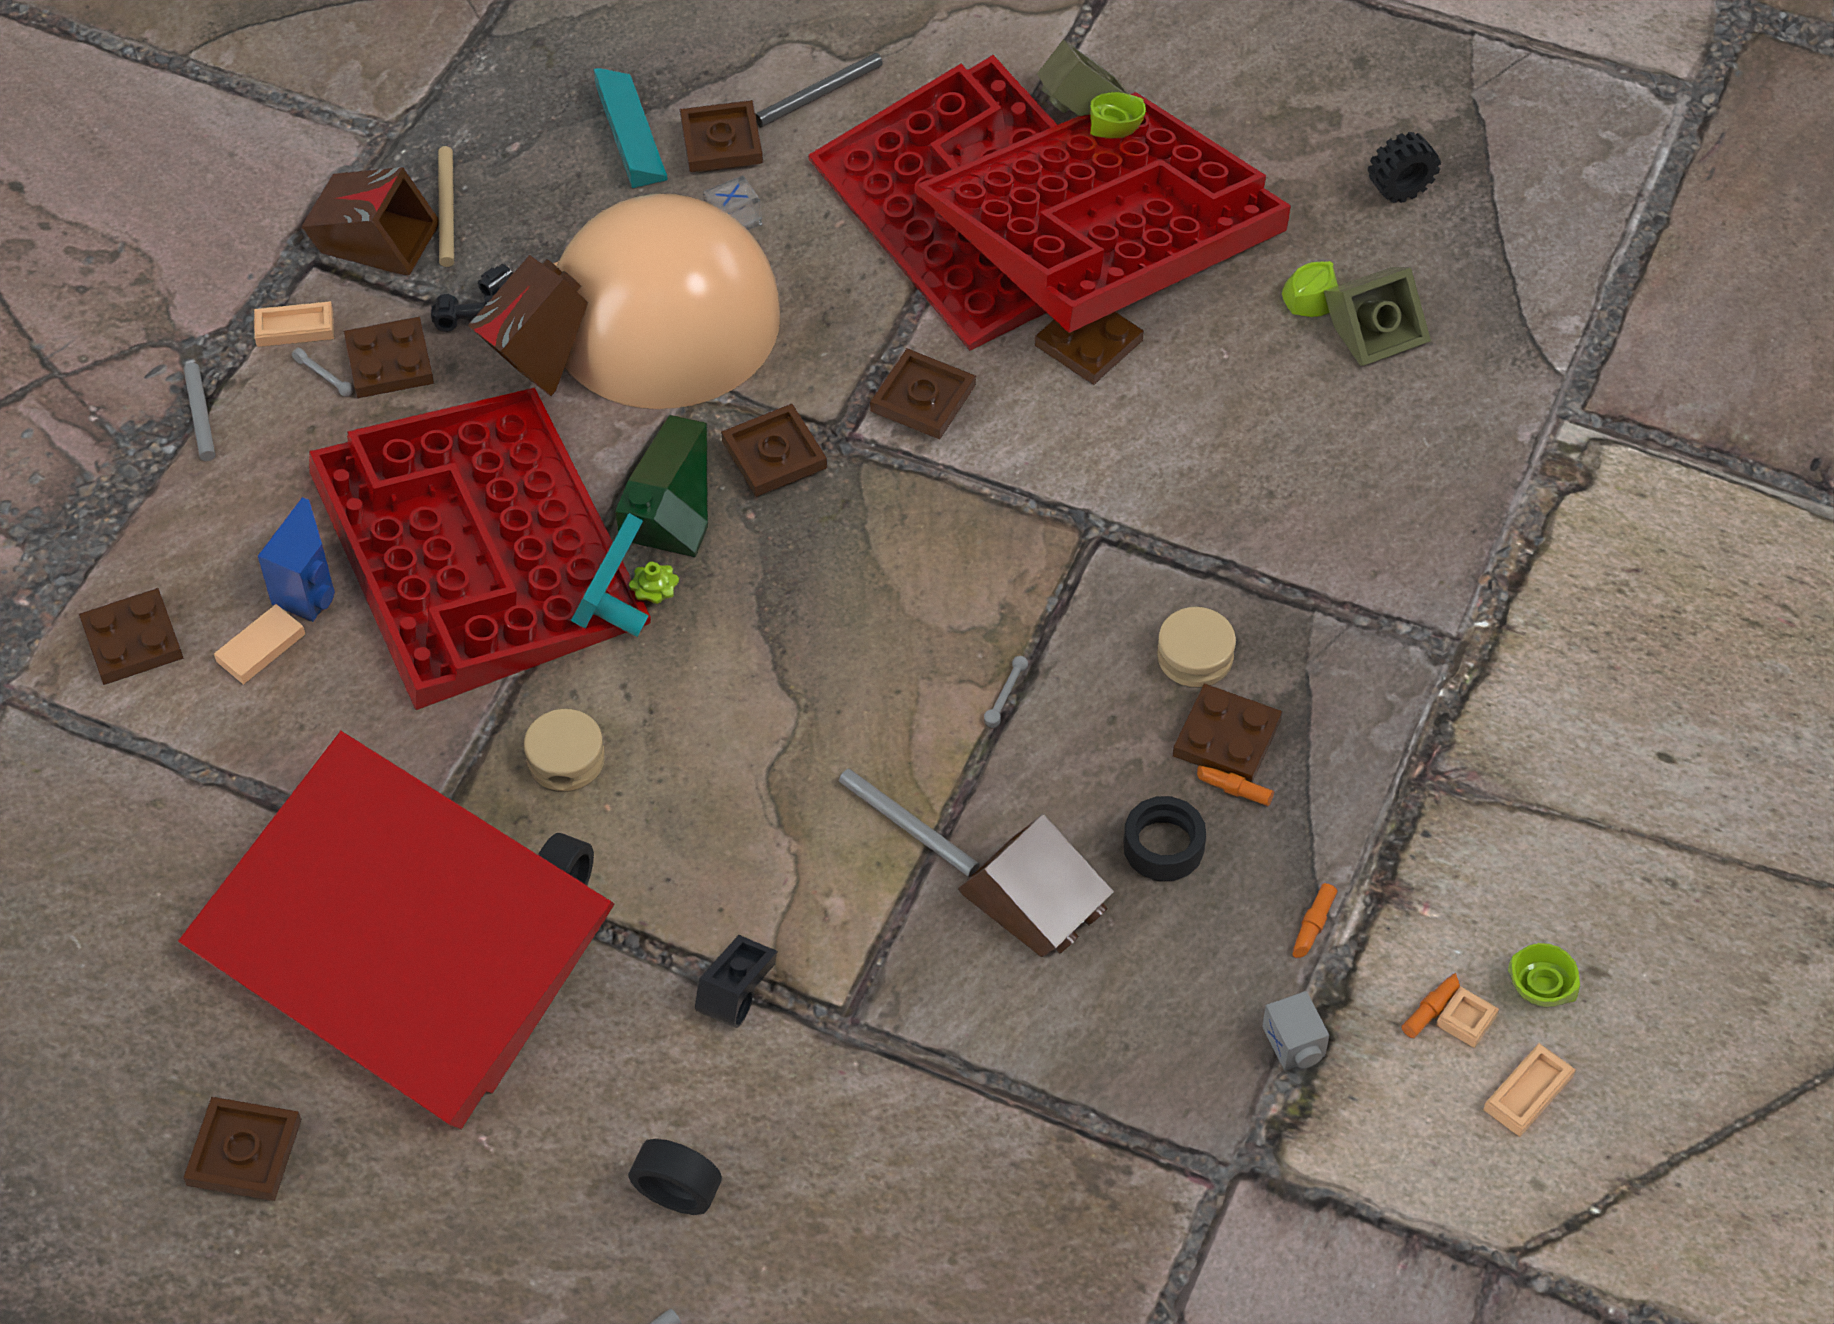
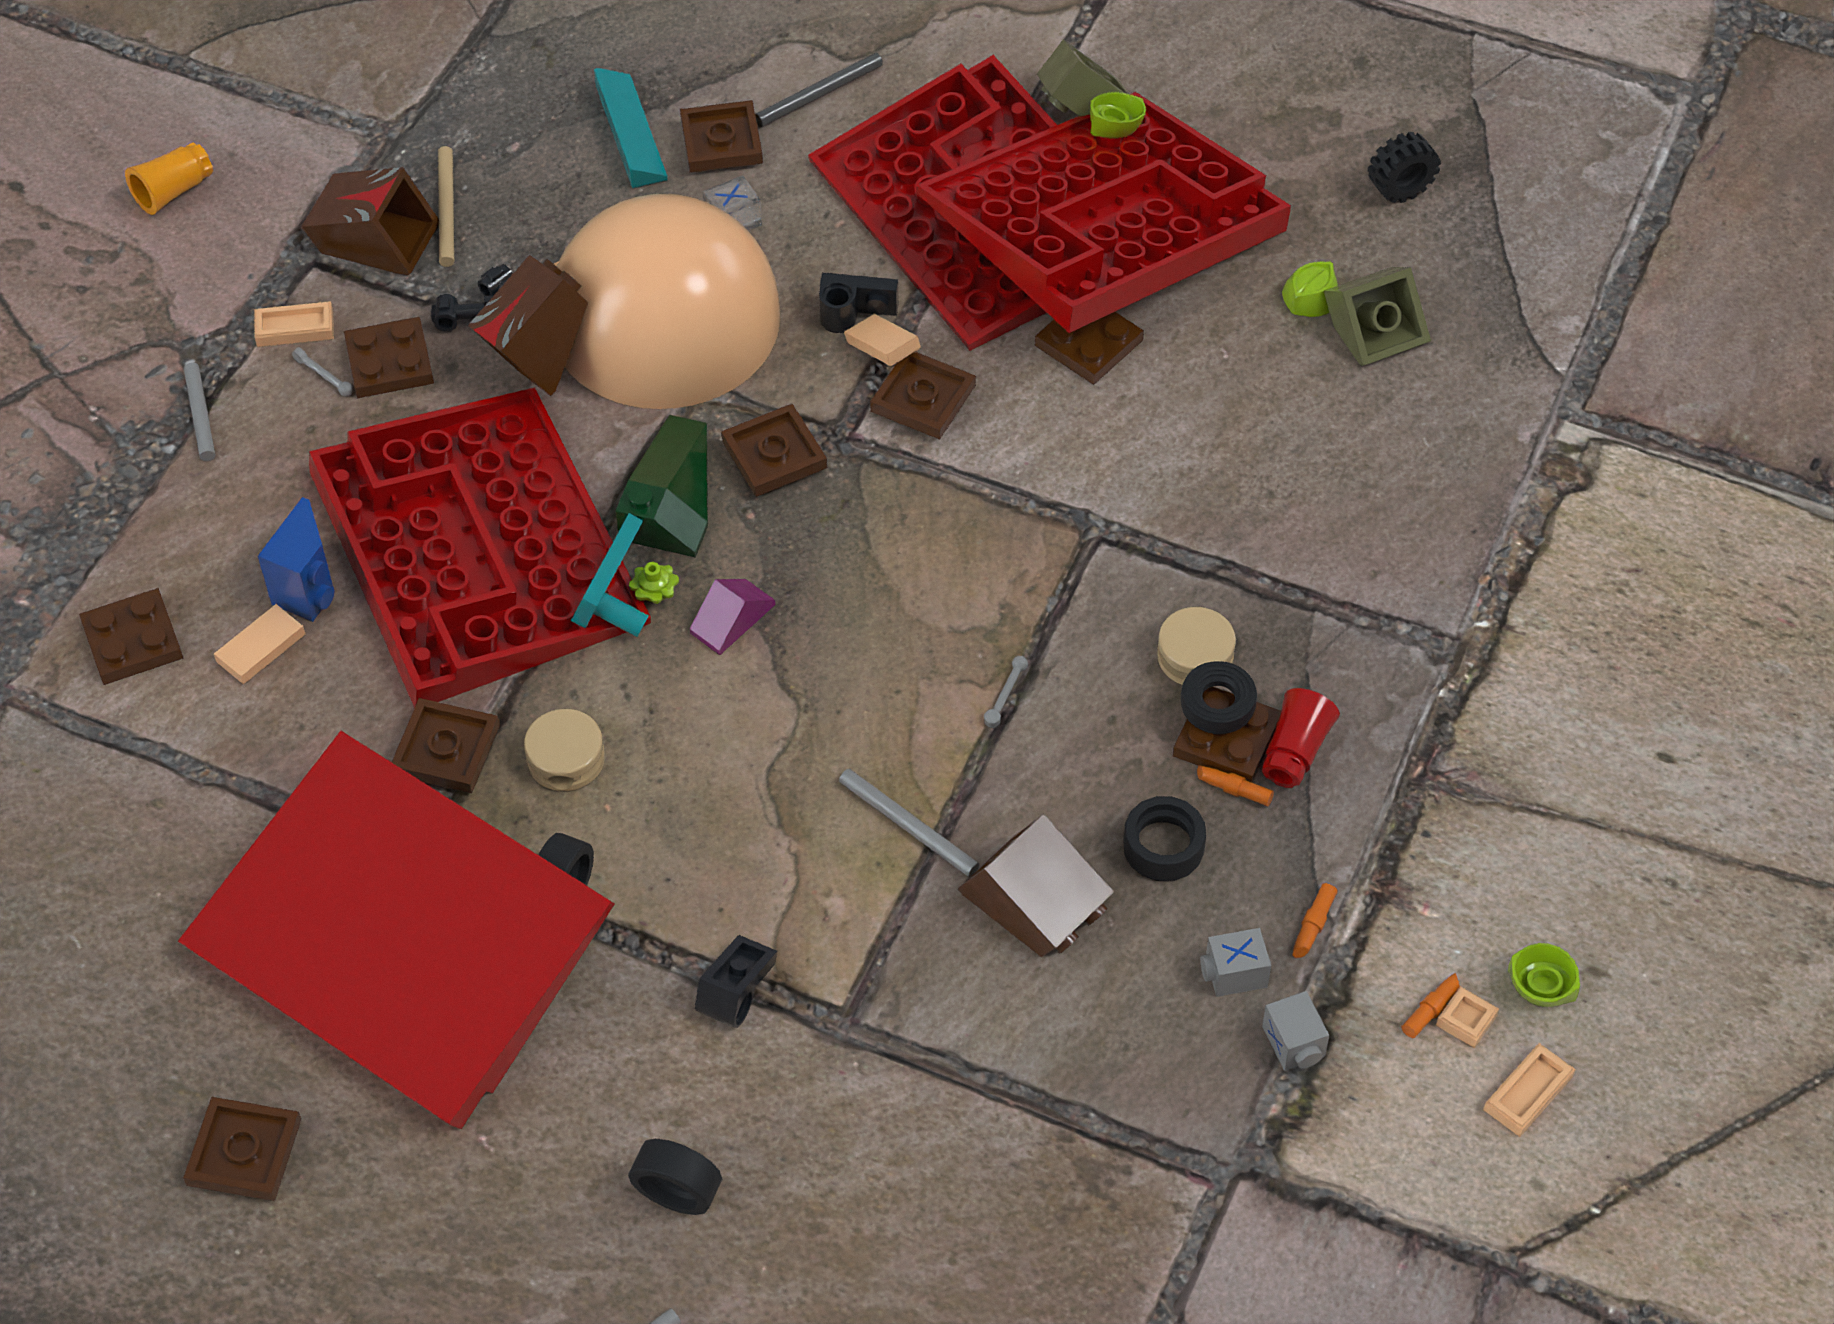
(168, 176): none -> light orange plant
(446, 744): none -> reddish brown plate
(729, 612): none -> slope
(847, 295): none -> black plate
(882, 339): none -> light nougat tile
(1218, 720): none -> black tyre
(1236, 962): none -> light grey brick
(1299, 734): none -> red plant

